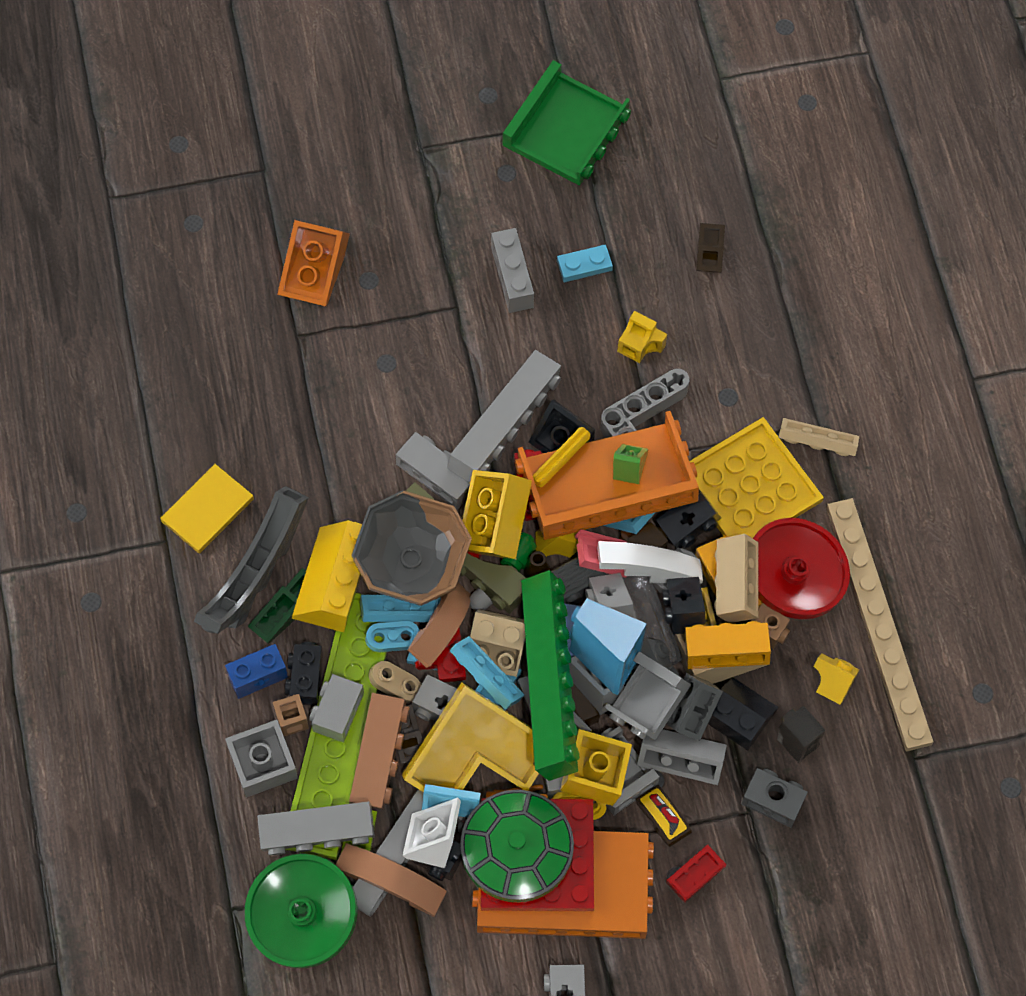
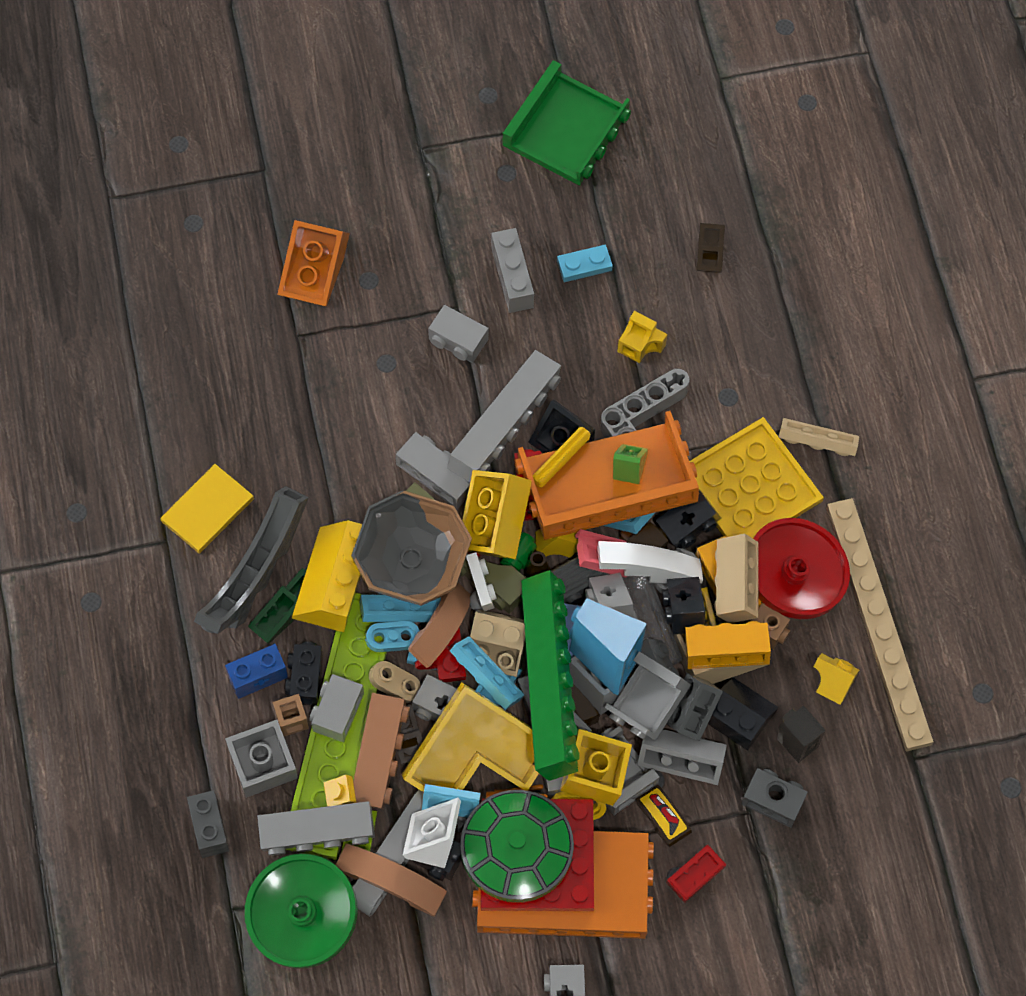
(207, 824): none -> dark grey brick
(340, 791): none -> yellow plate
(458, 334): none -> light grey brick
(478, 570): none -> white plate

